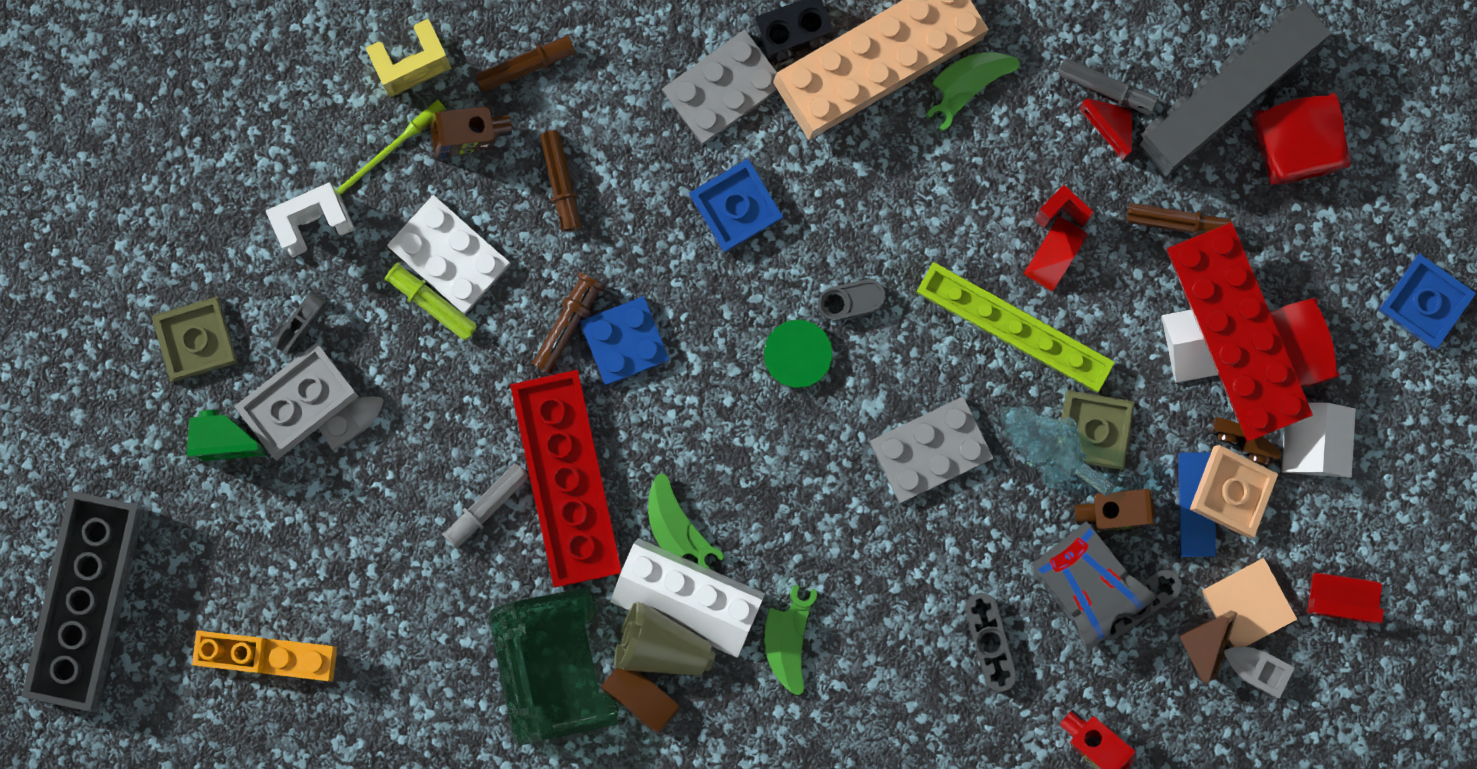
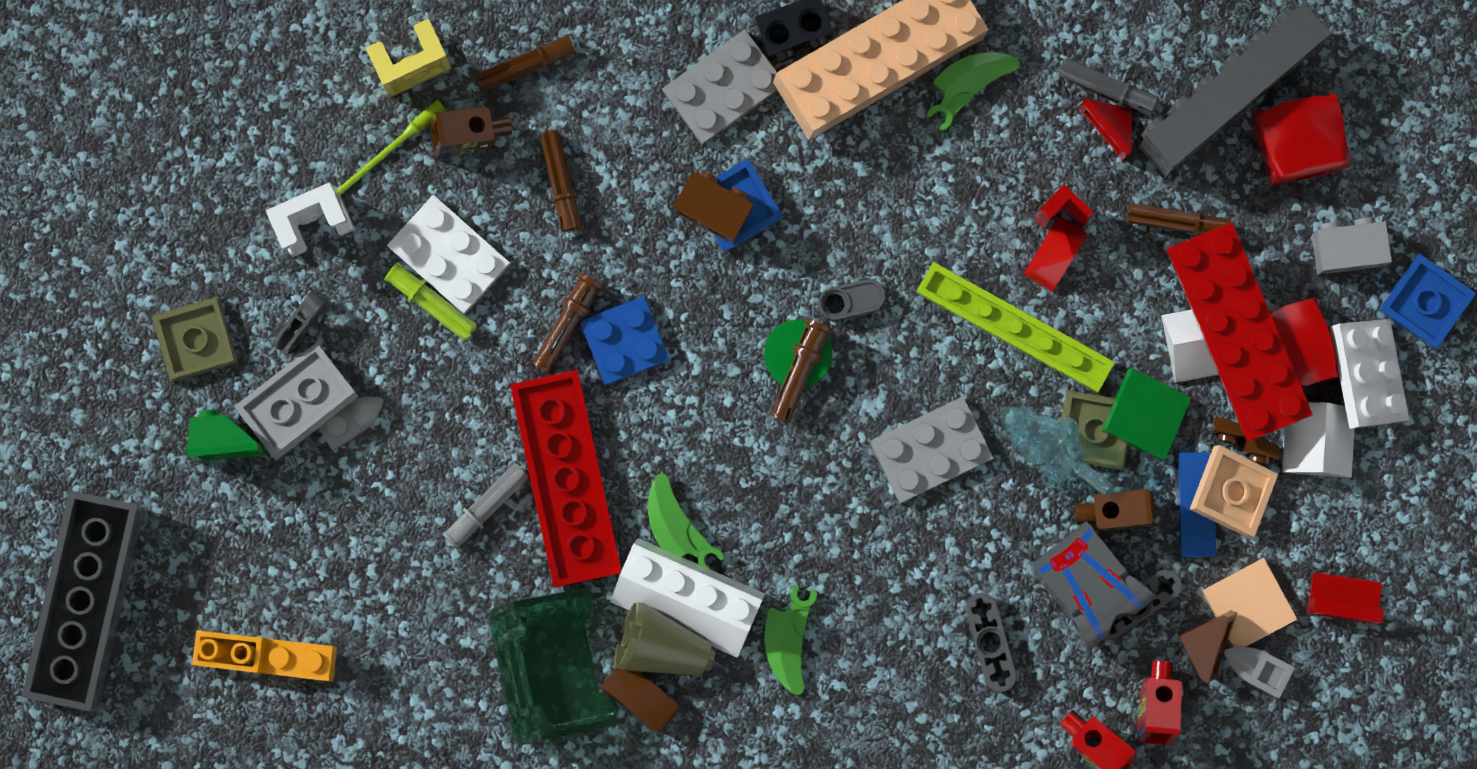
(713, 206): none -> reddish brown brick
(806, 355): none -> reddish brown pin
(1146, 414): none -> green tile
(1157, 720): none -> red torso
(1351, 247): none -> light grey brick
(1369, 373): none -> white plate

